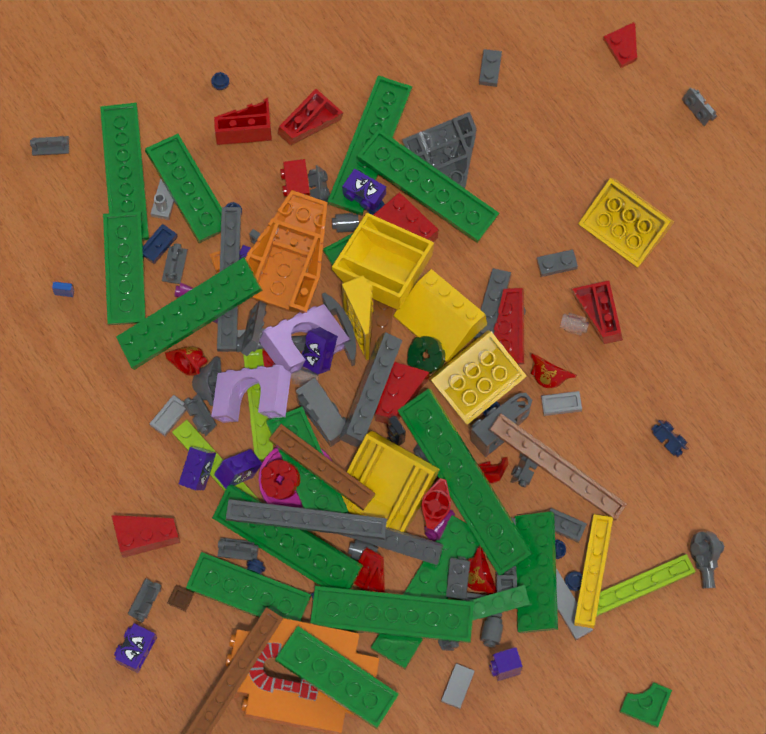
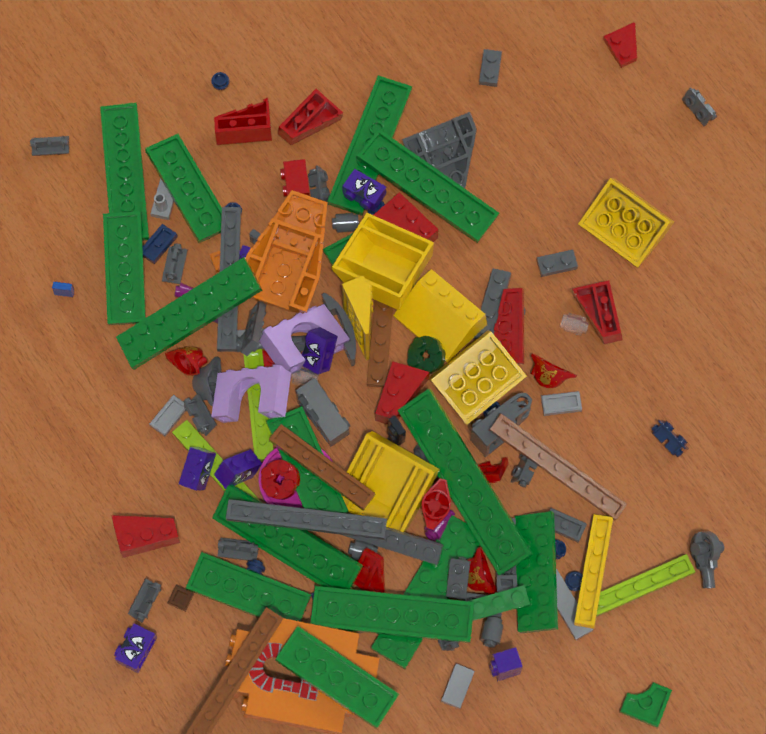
(370, 389): dark grey brick -> none

